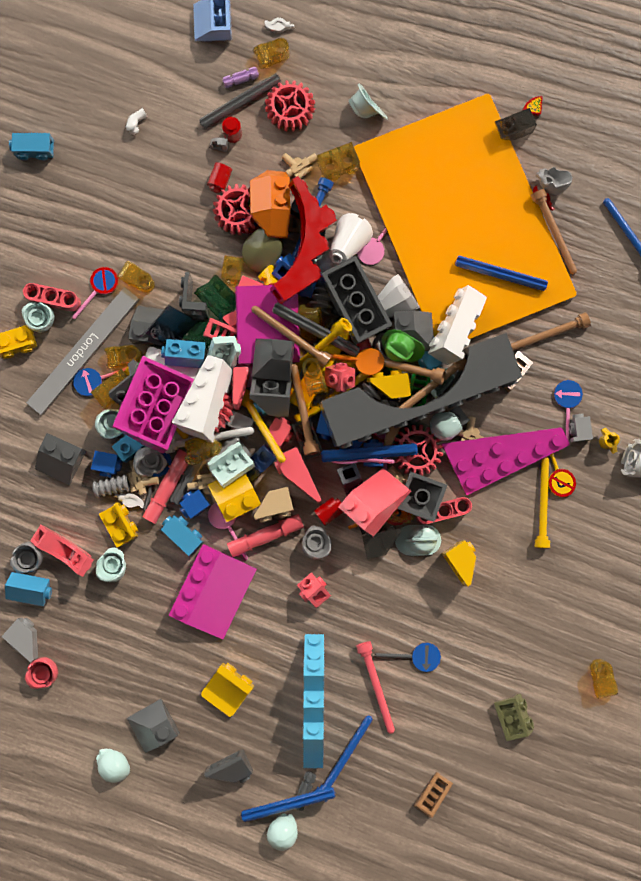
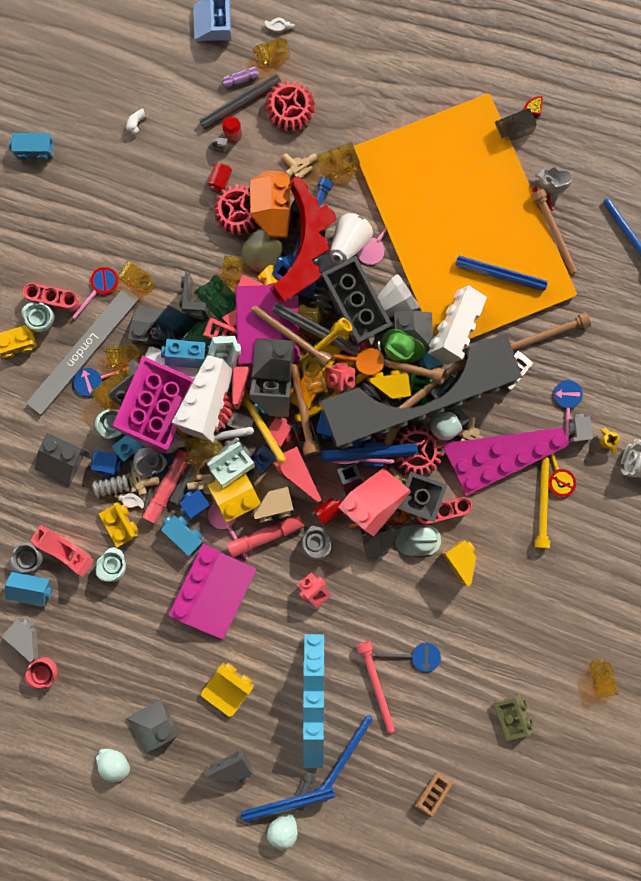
(363, 104): light aqua piece -> none

